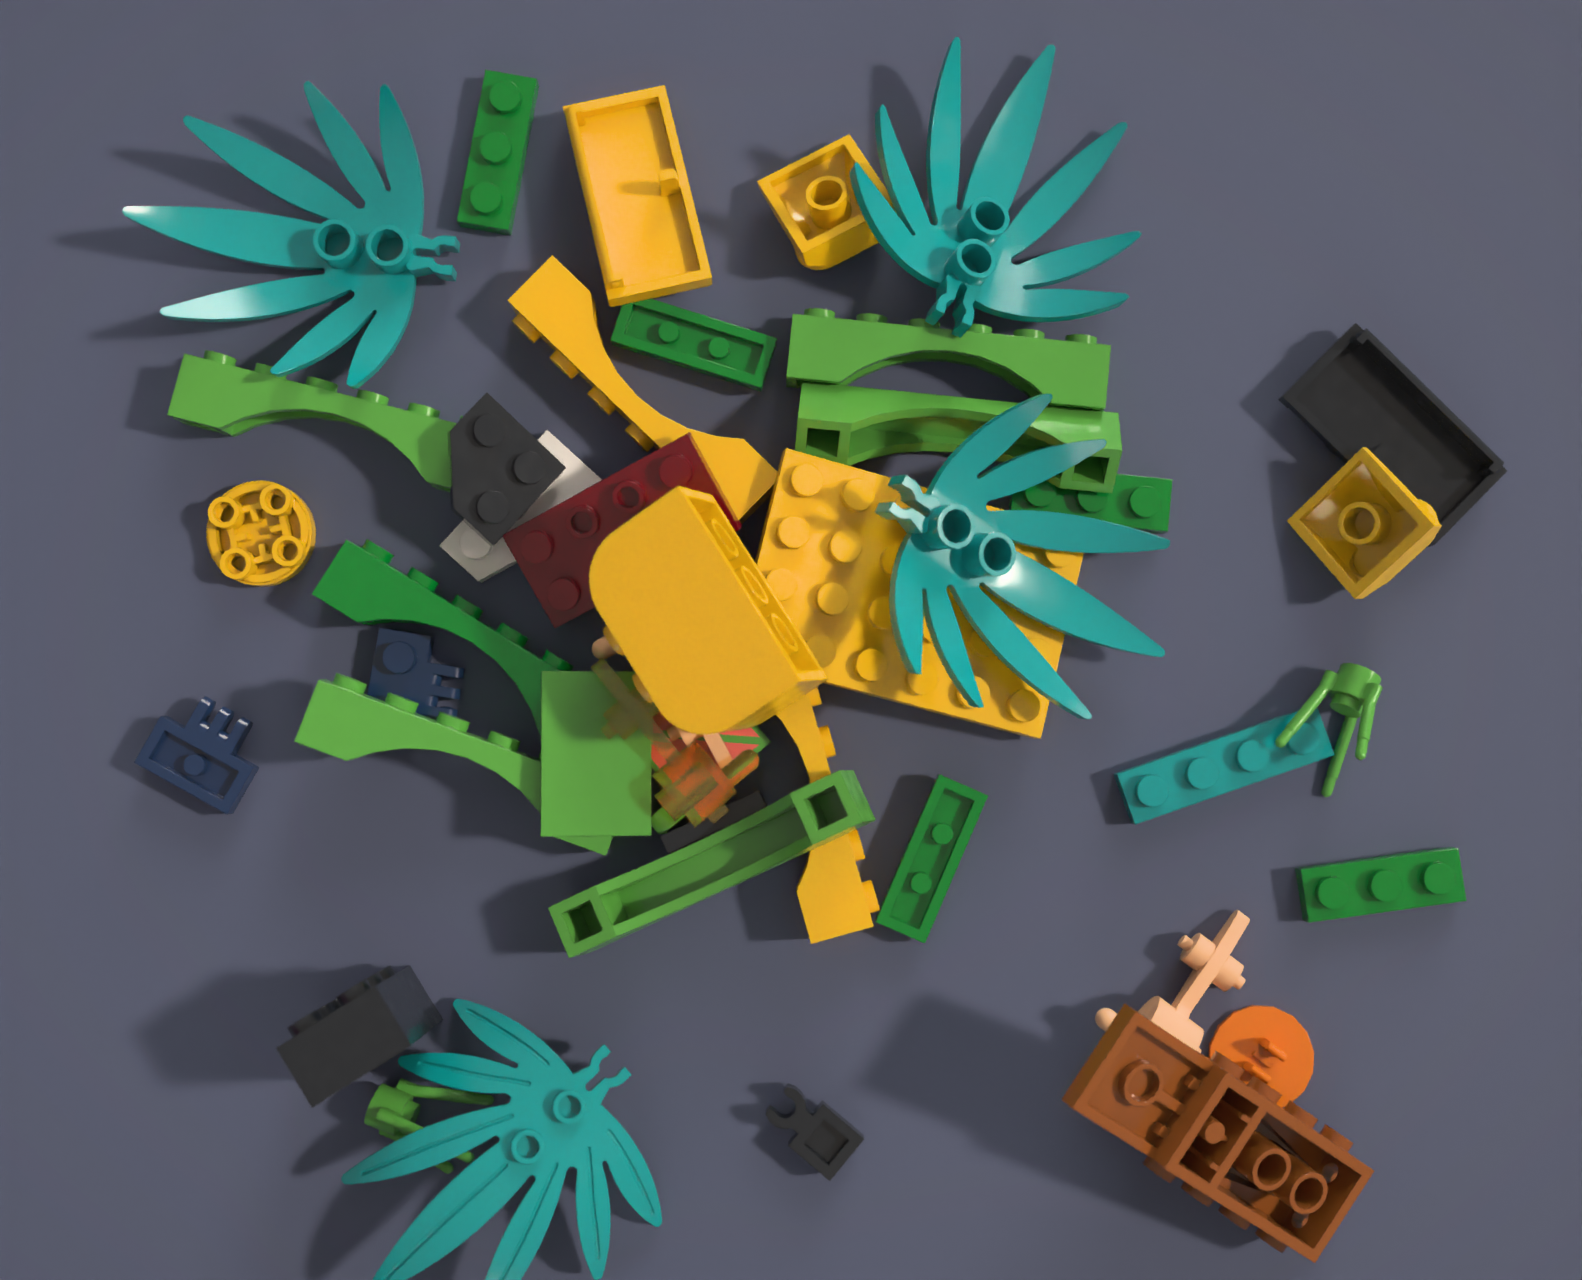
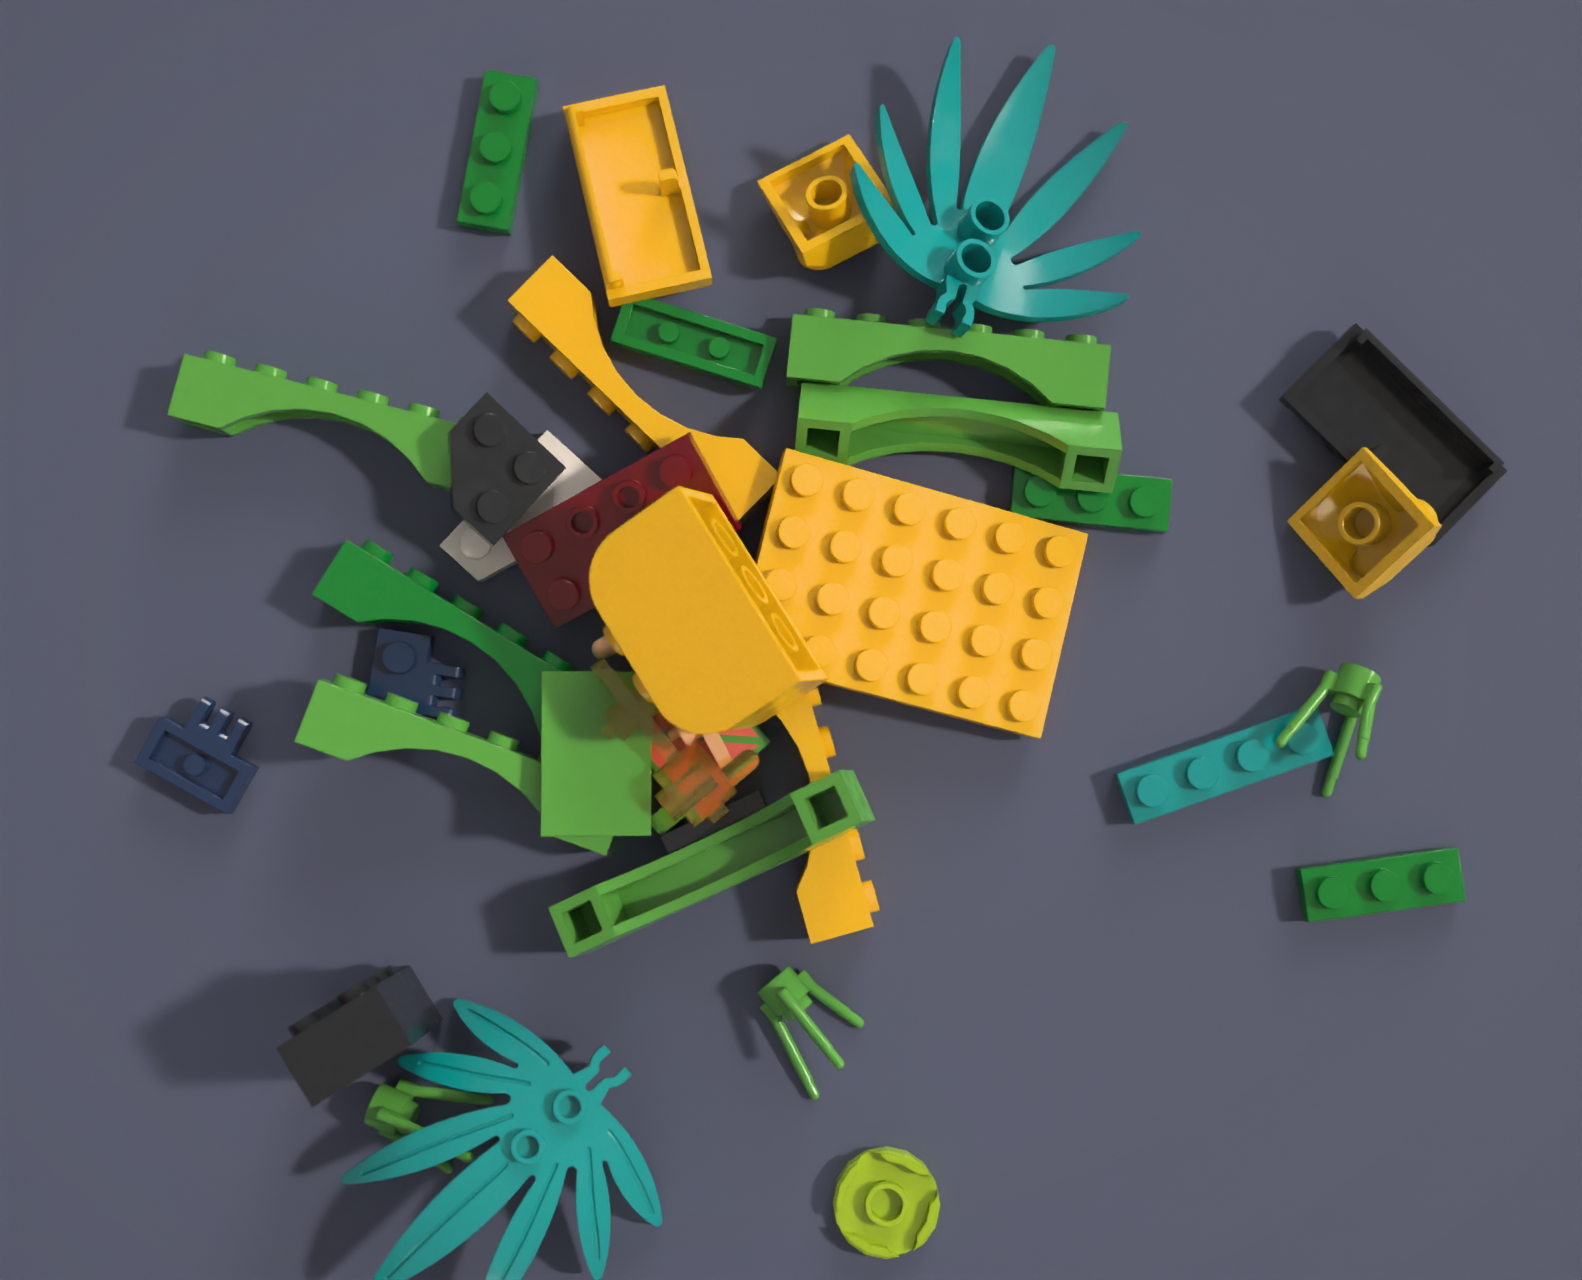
(260, 533): yellow tile -> none
(361, 250): teal plant -> none
(788, 997): none -> bright green plant
(820, 1136): black plate -> none
(886, 1202): none -> lime tile
(931, 858): green plate -> none
(964, 546): teal plant -> none
(1210, 964): light nougat piece -> none
(1220, 1134): dark orange wedge -> none
(1268, 1047): orange piece -> none

